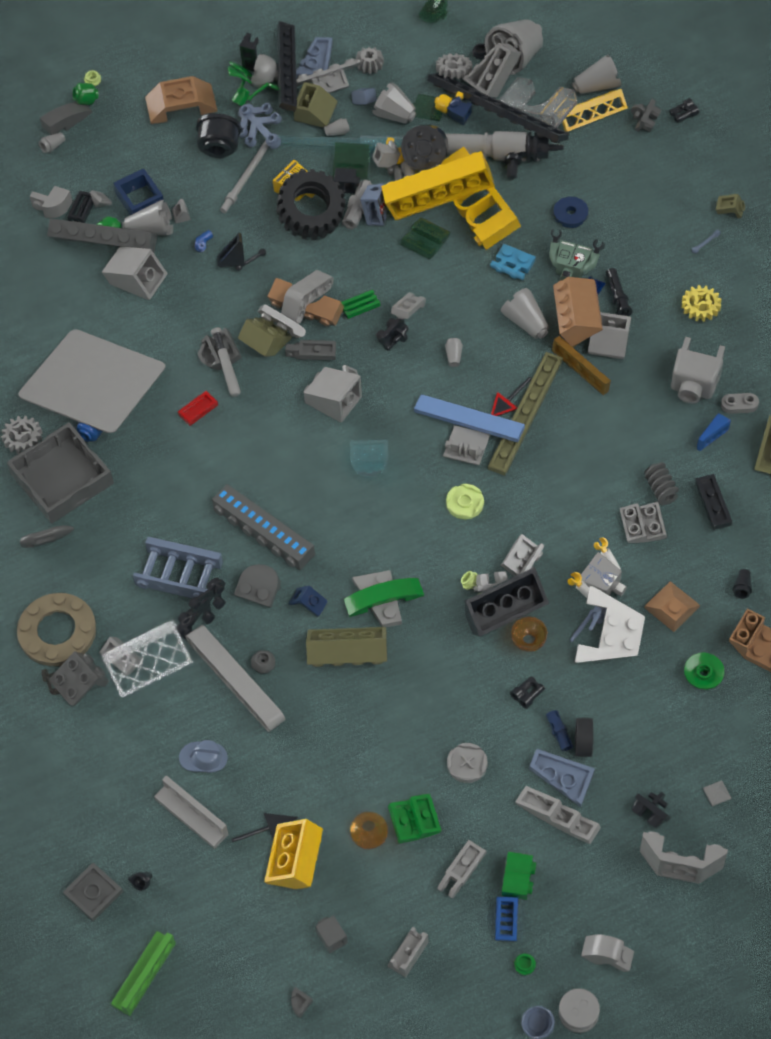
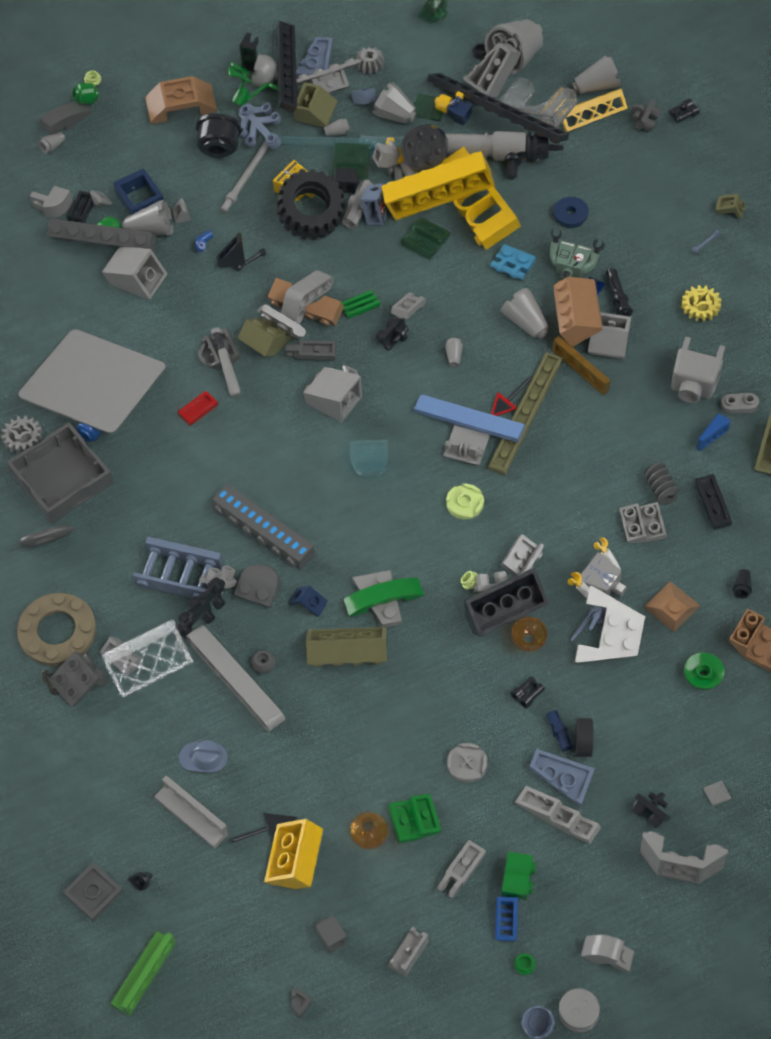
(226, 574): none -> light grey hips
(454, 66): light grey gear -> none

